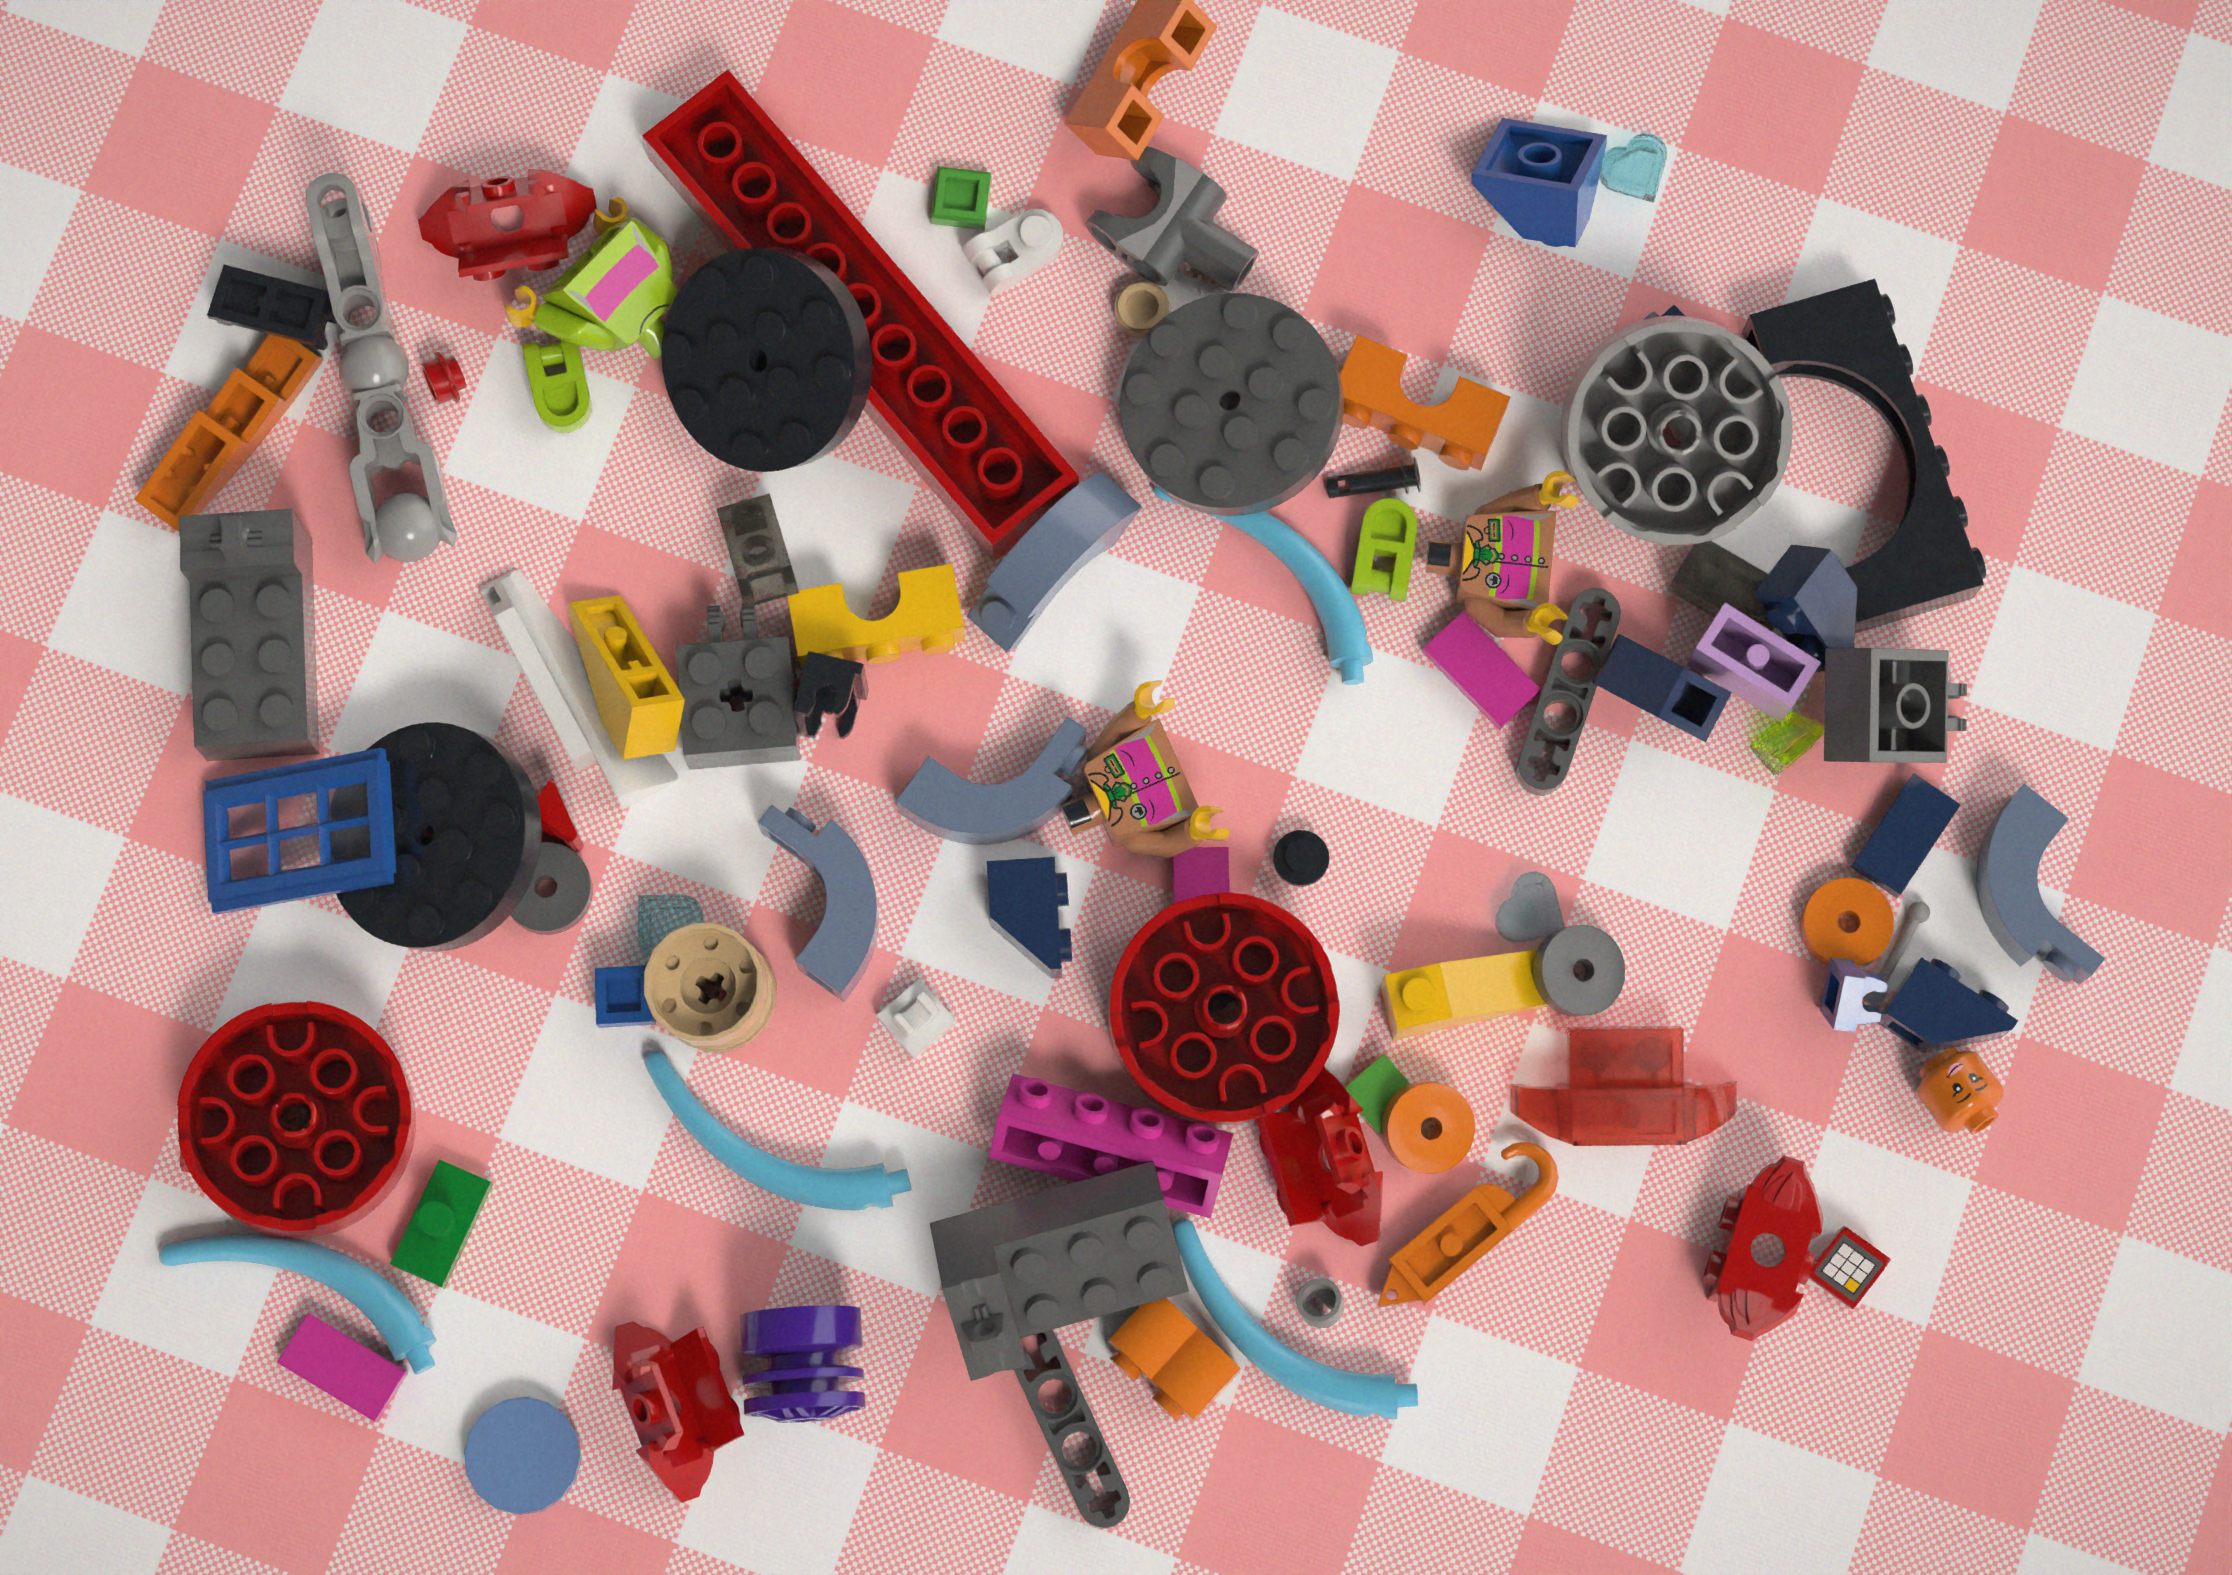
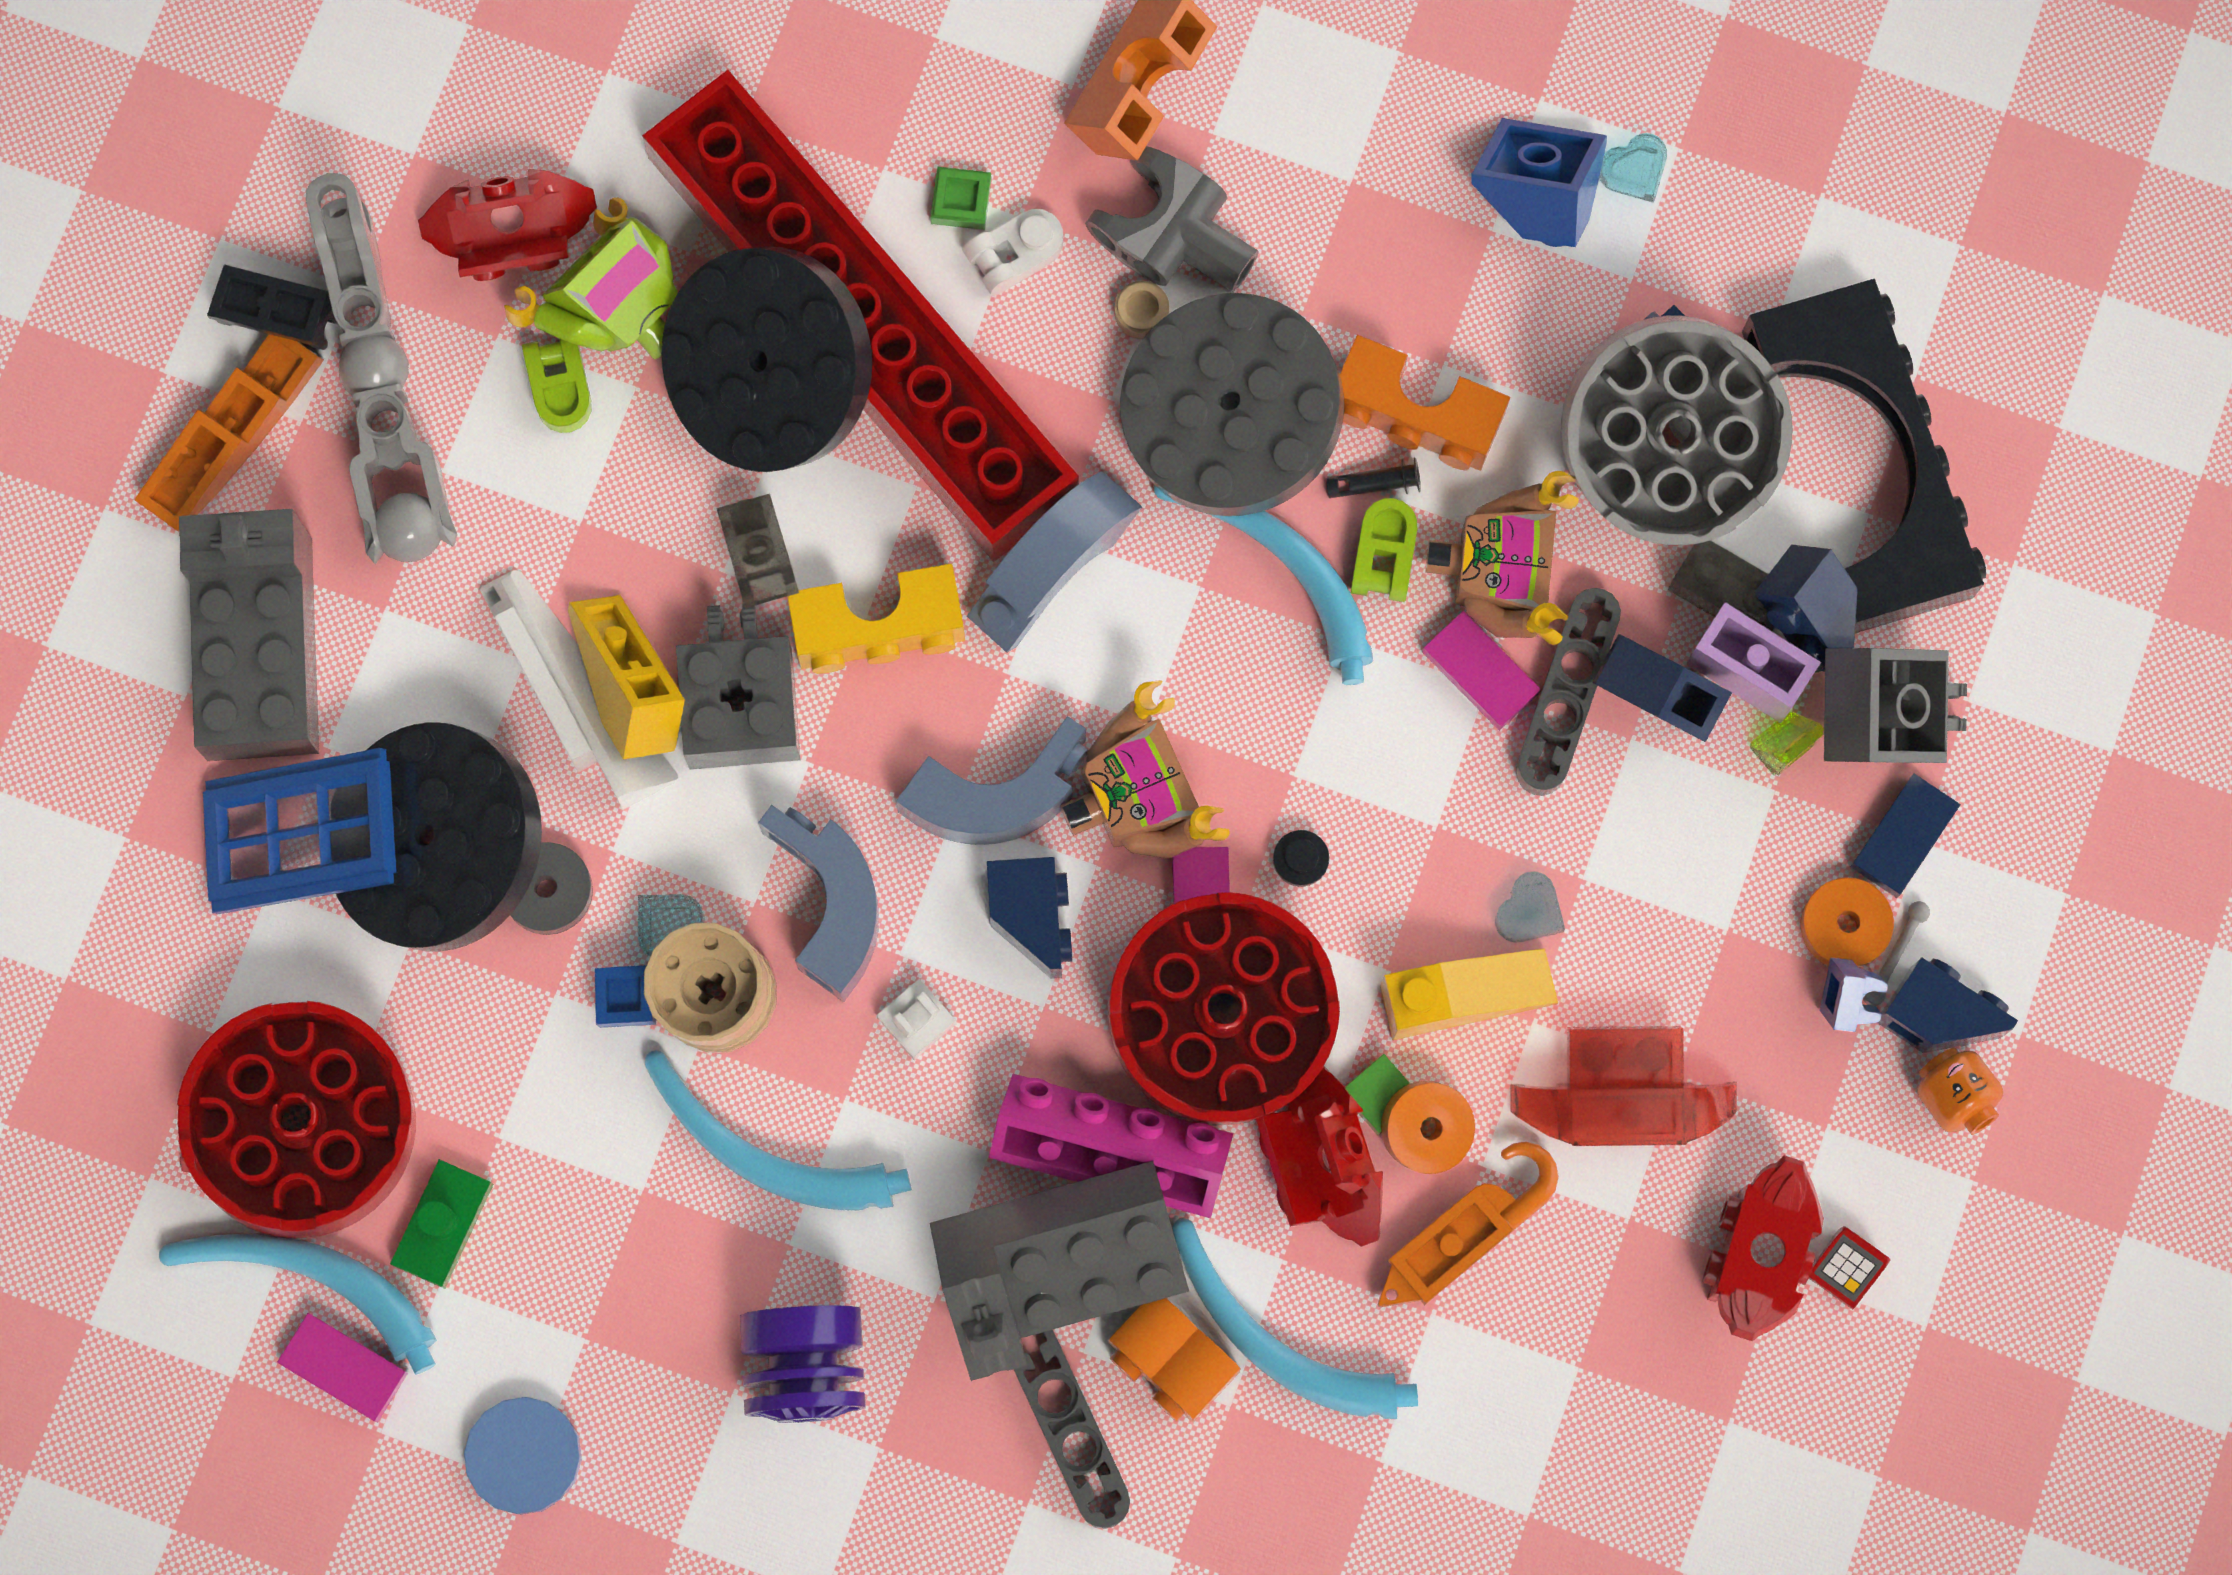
(443, 378): red plate -> none
(556, 817): red slope -> none
(653, 1371): red piece -> none
(829, 687): black hinge -> none
(1328, 1294): light grey hinge -> none
(1602, 965): piece -> none
(2011, 892): sand blue arch -> none

